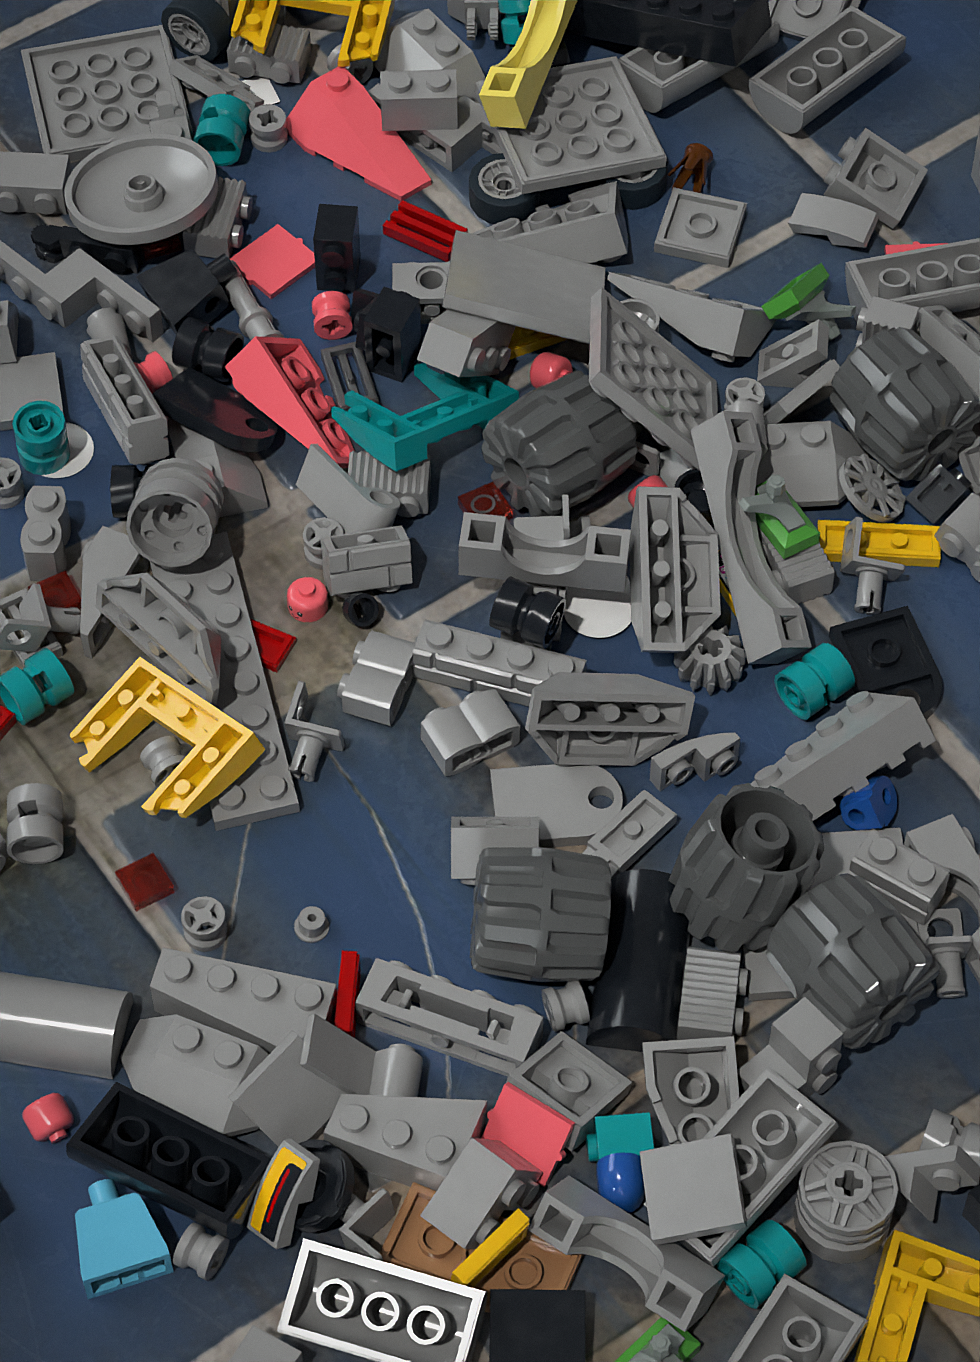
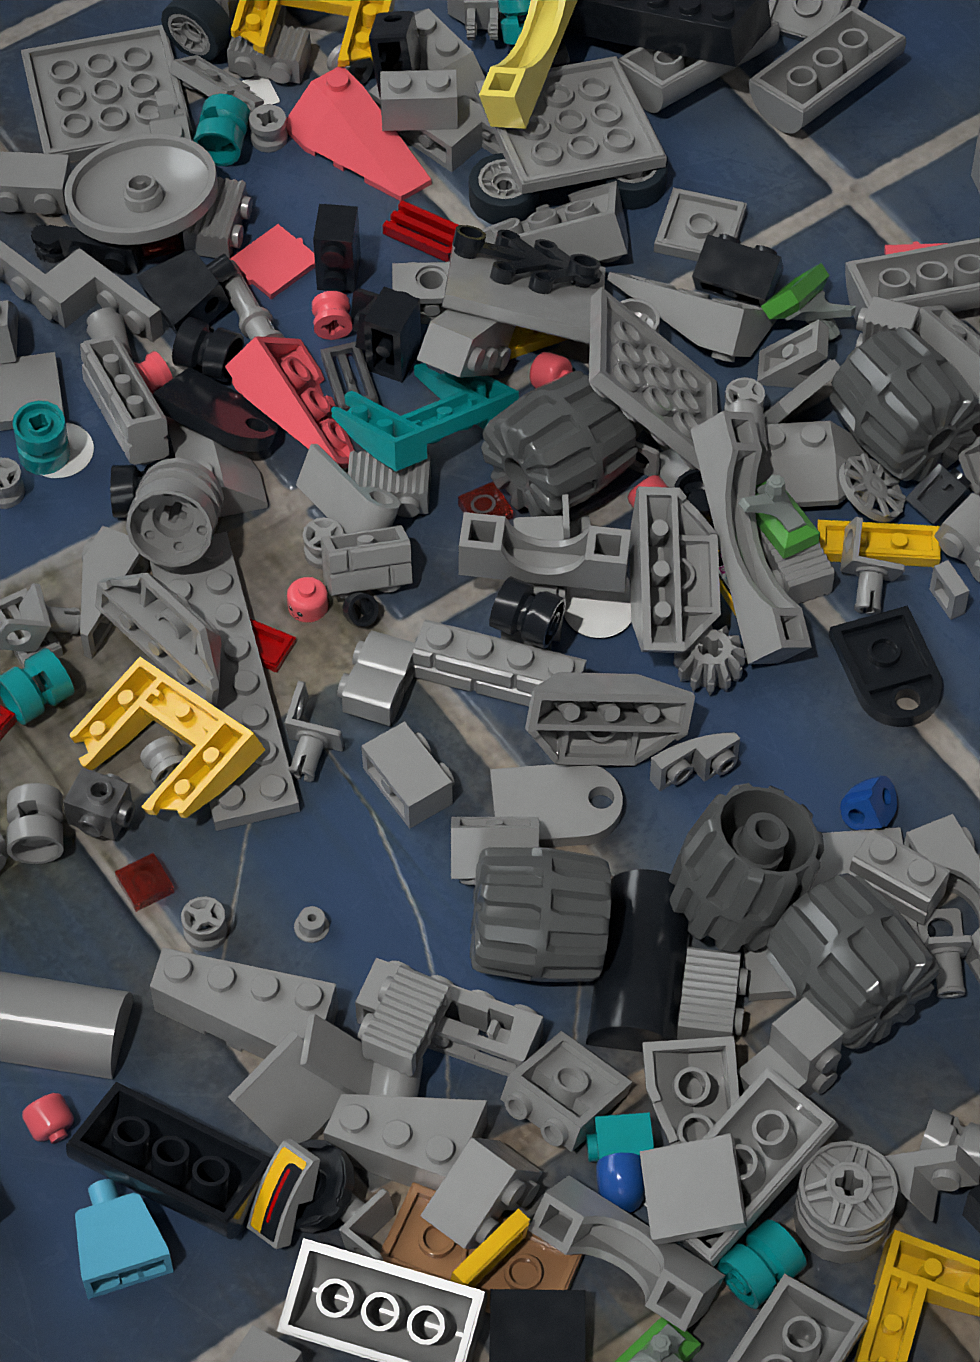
(45, 532): light grey brick -> none
(60, 591): clear red tile -> none
(99, 804): none -> flat silver brick
(191, 1070): light grey wedge -> none
(200, 1251): light grey wheel -> none
(348, 992): red tile -> none
(394, 40): none -> black torso
(404, 1020): none -> light grey brick
(408, 774): none -> light grey brick
(470, 731): light grey brick -> none
(529, 1129): coral piece -> none
(565, 1005): light grey wheel -> none
(577, 269): none -> black plant
(631, 832): light grey hinge -> none
(695, 161): reddish brown piece -> none
(737, 270): none -> black brick
(818, 678): teal wheel -> none
(838, 219): light grey slope -> none
(847, 749): light grey wedge -> none
(875, 177): light grey plate -> none
(949, 589): none -> light grey tile

